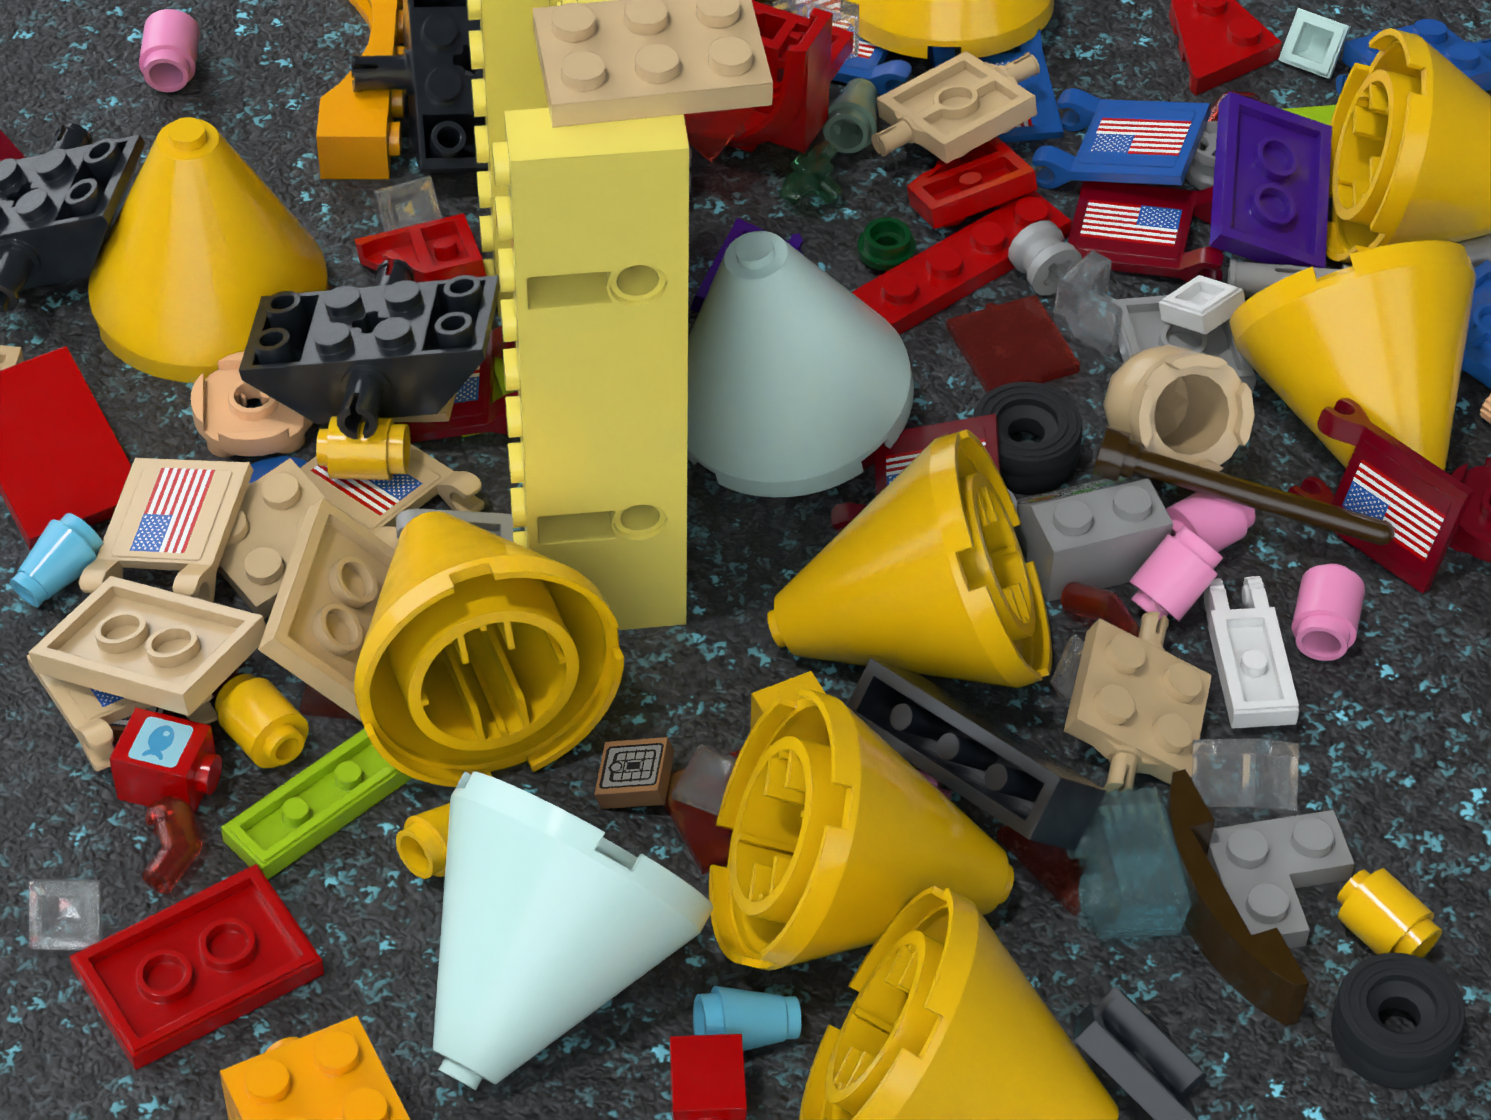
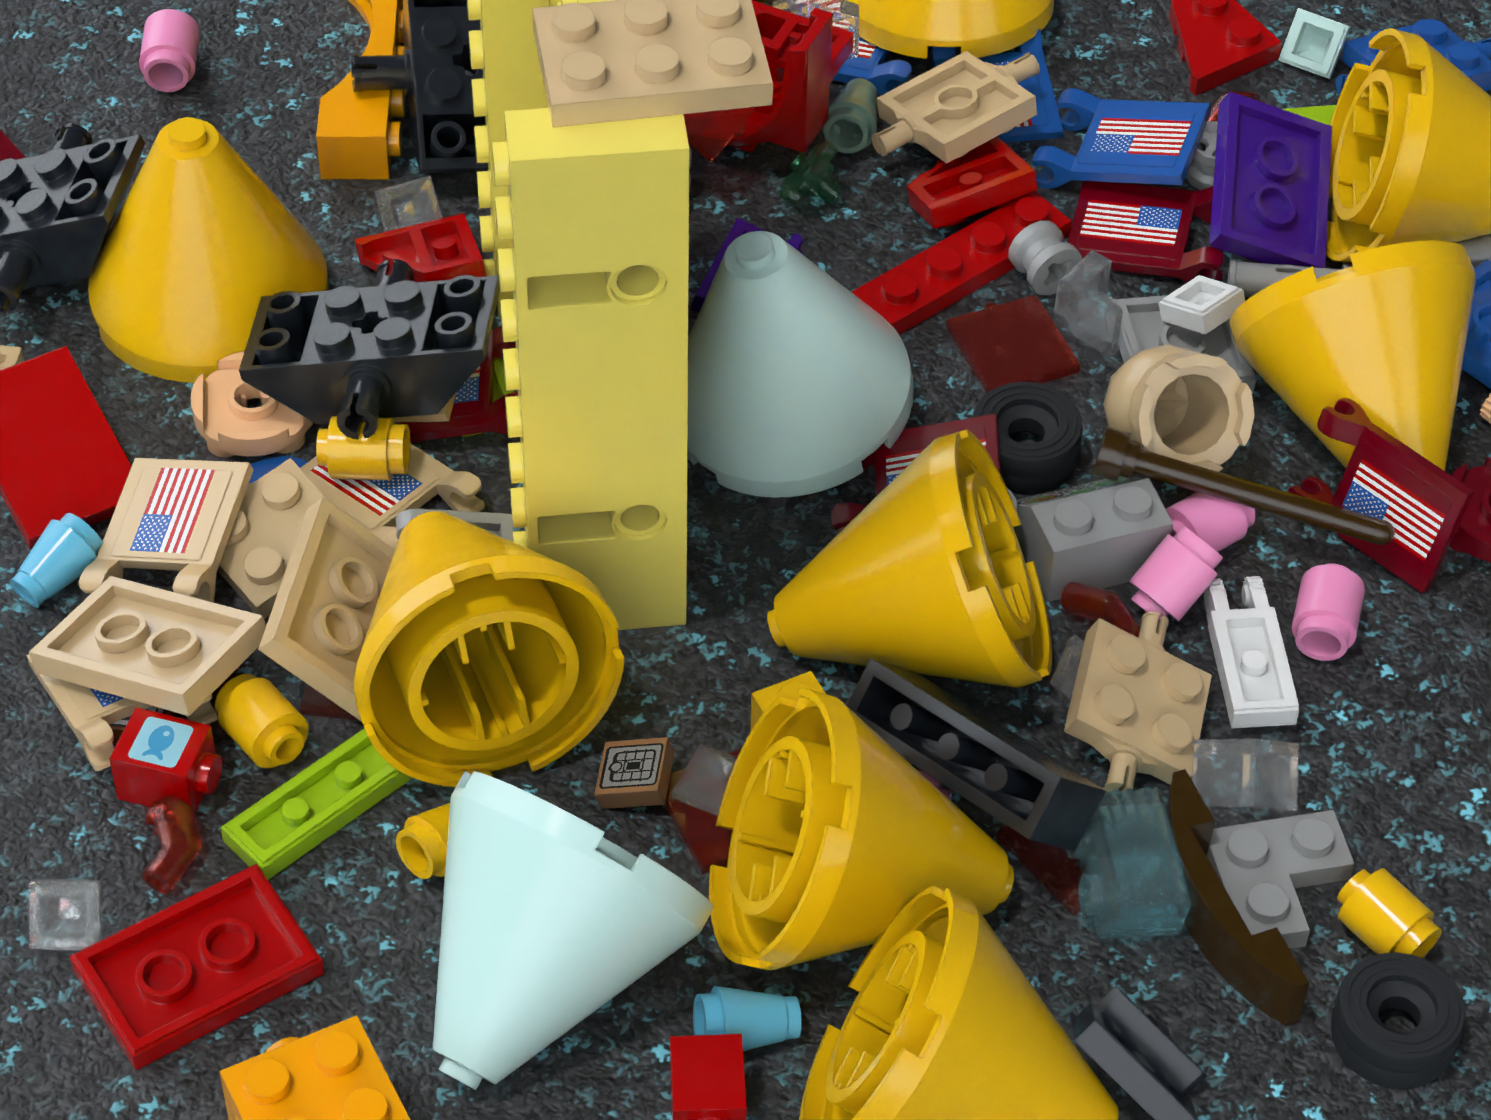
(886, 243): dark green plate -> none

